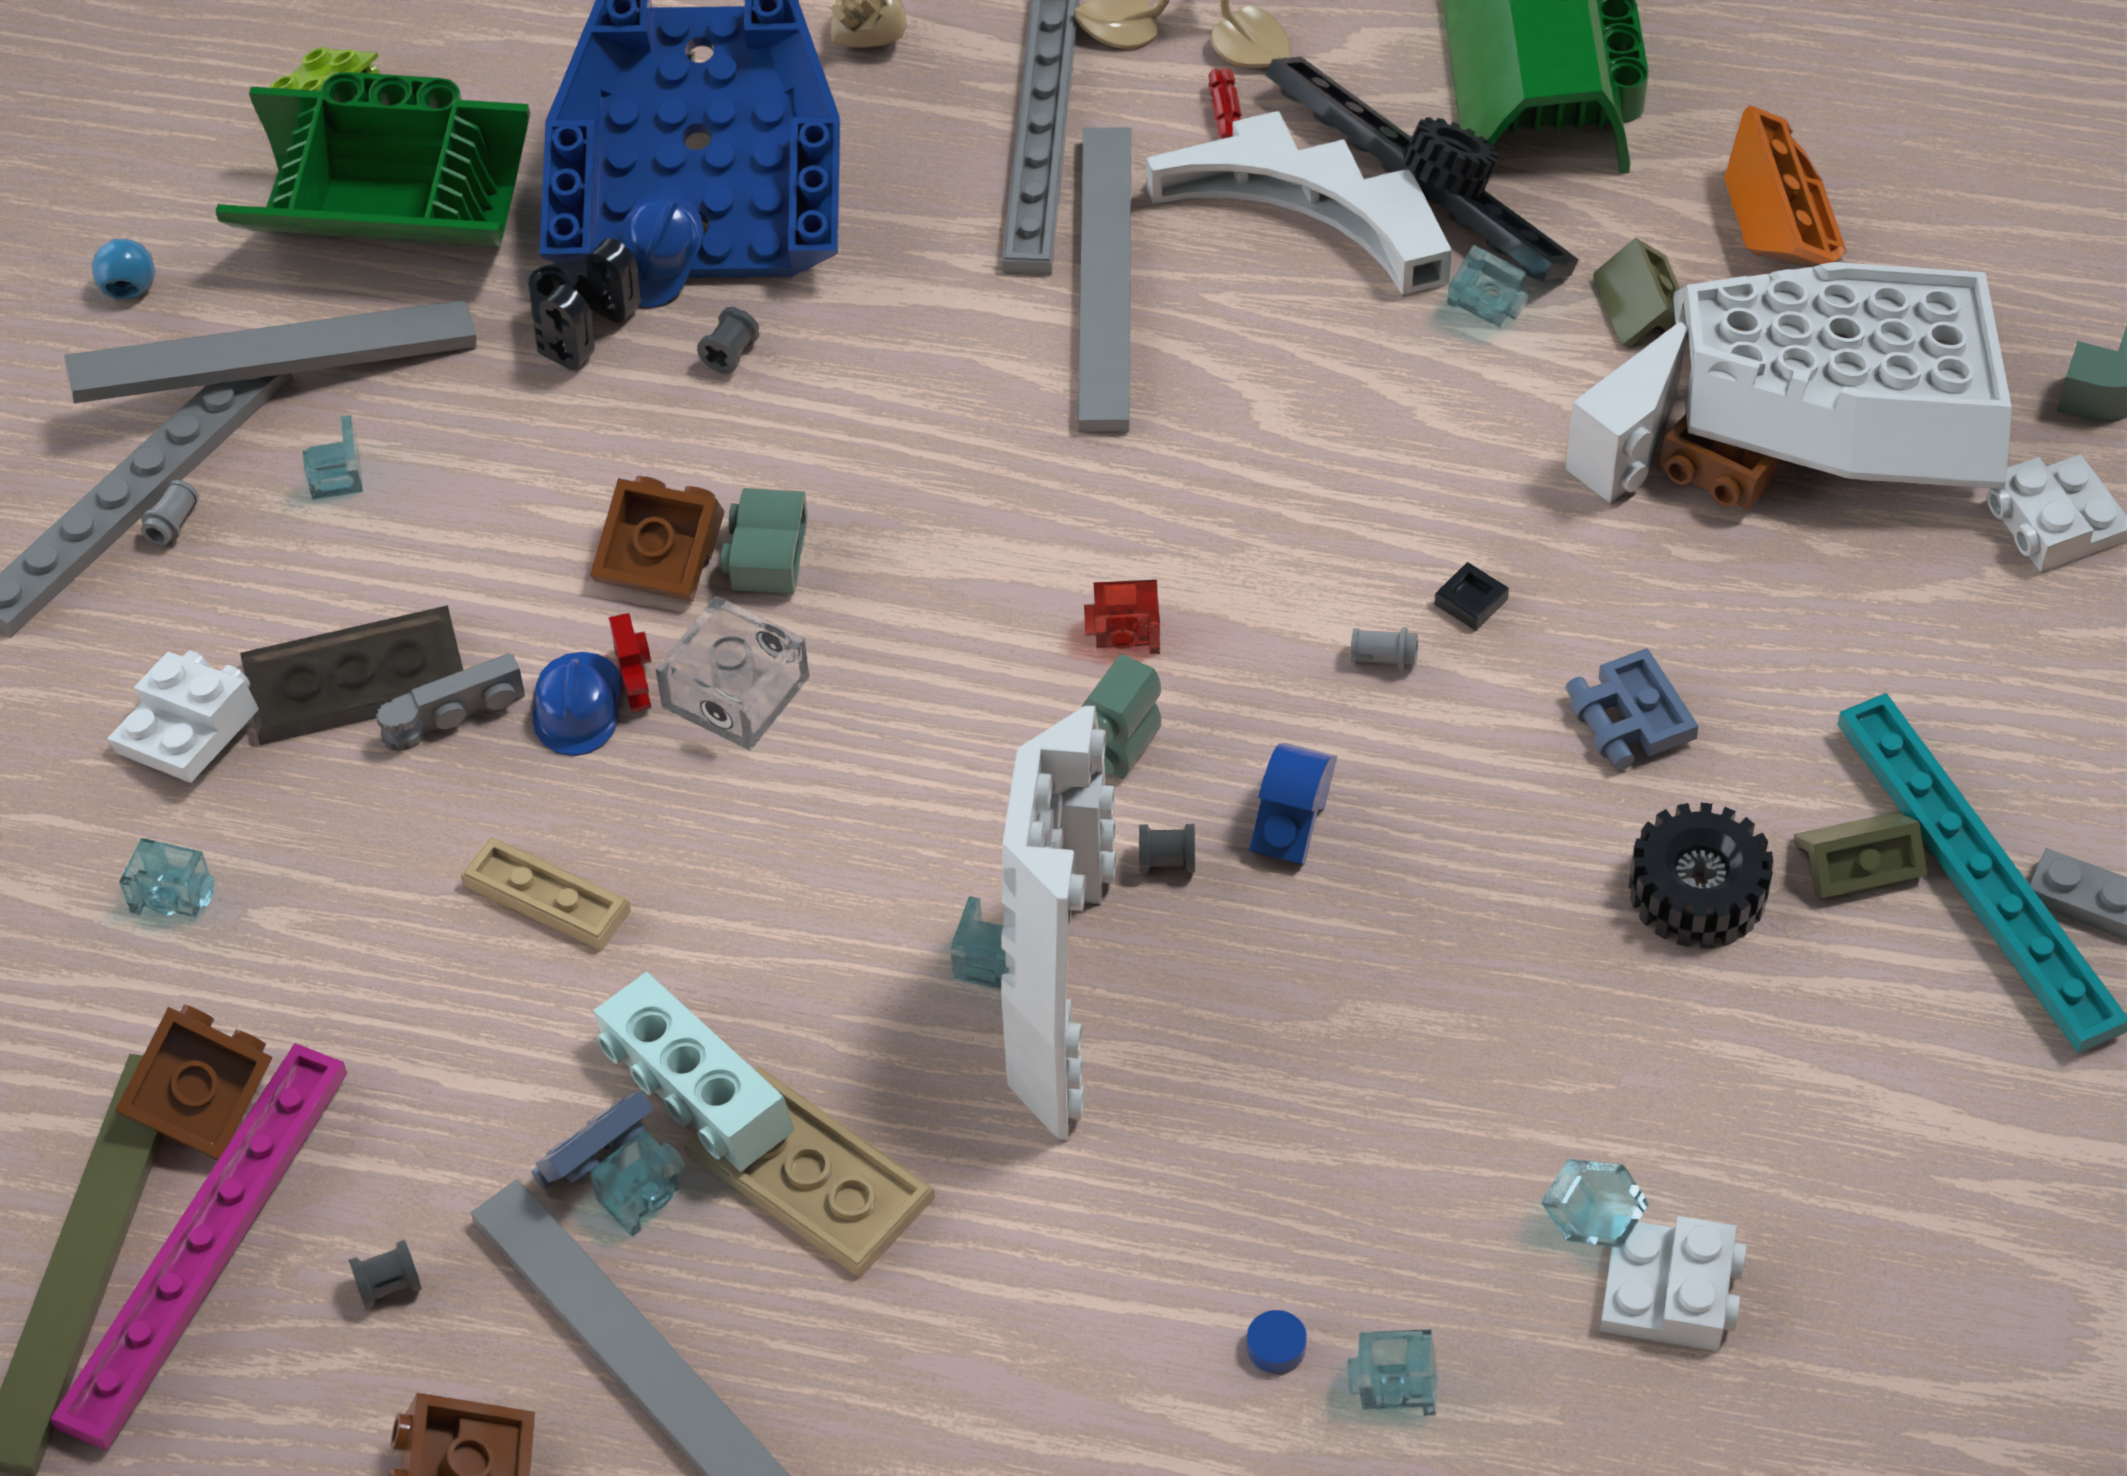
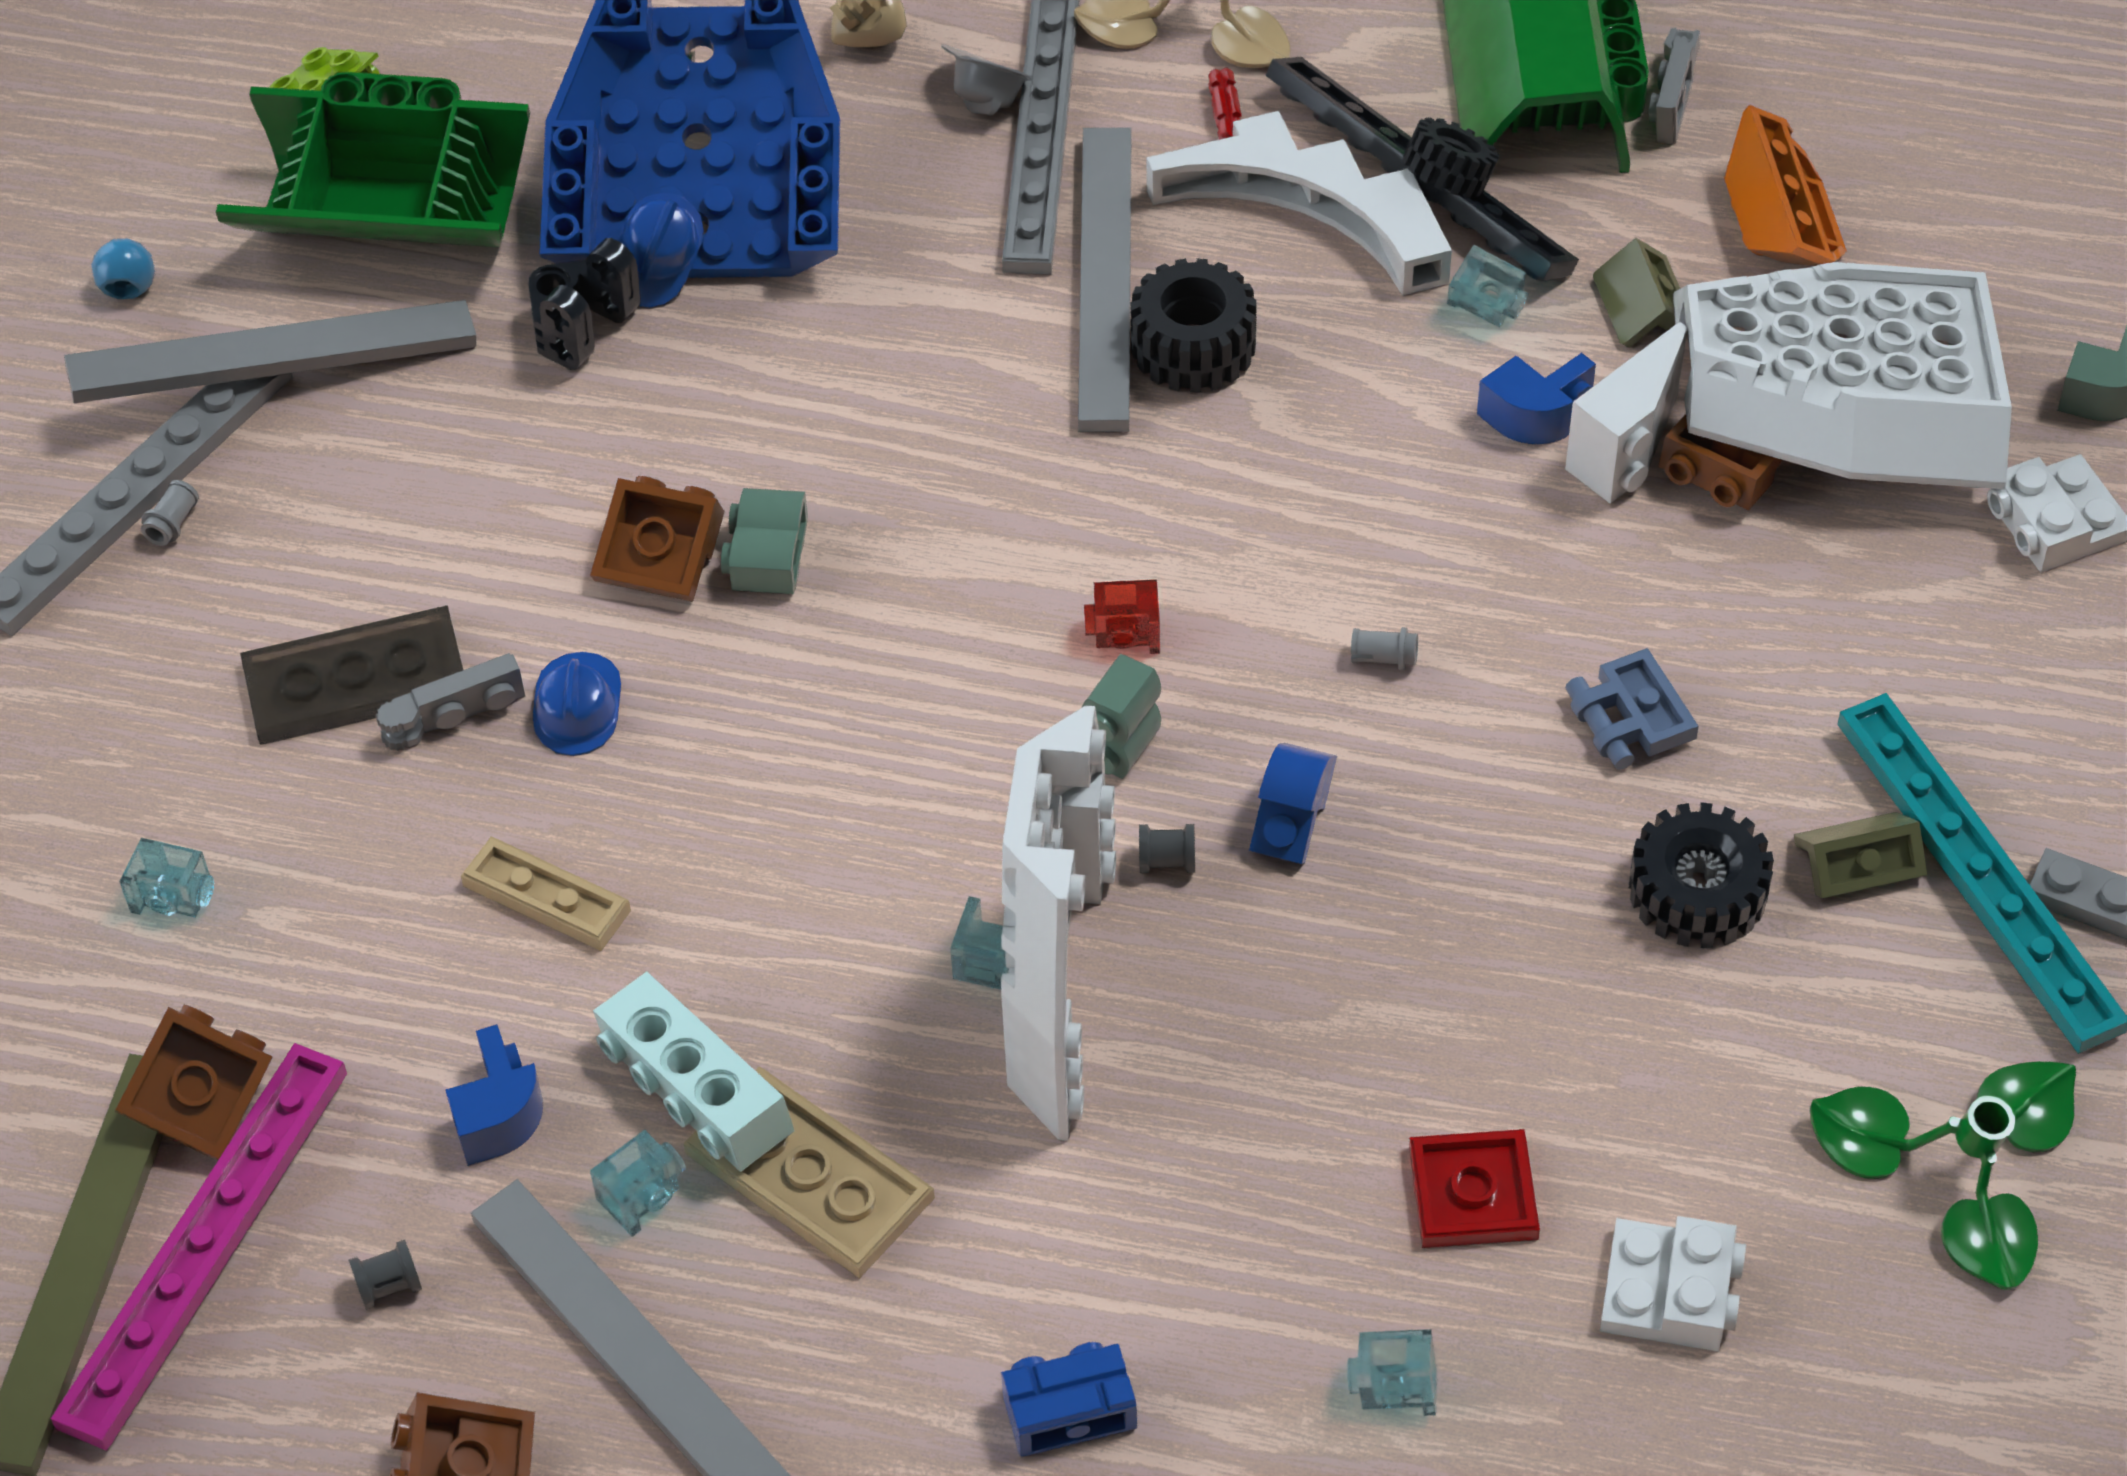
(184, 715): white plate -> none
(334, 467): clear light blue panel -> none
(499, 1110): none -> blue brick
(610, 1127): sand blue plate -> none
(631, 653): red plate -> none
(728, 340): dark grey bush -> none
(732, 672): clear brick -> none
(983, 83): none -> light grey piece
(1068, 1398): none -> blue brick
(1193, 296): none -> black tyre
(1276, 1341): blue tile -> none
(1471, 596): black tile -> none
(1473, 1188): none -> red tile
(1530, 406): none -> blue brick
(1595, 1202): clear light blue panel -> none
(1675, 82): none -> light grey hinge
(2020, 1103): none -> green plant

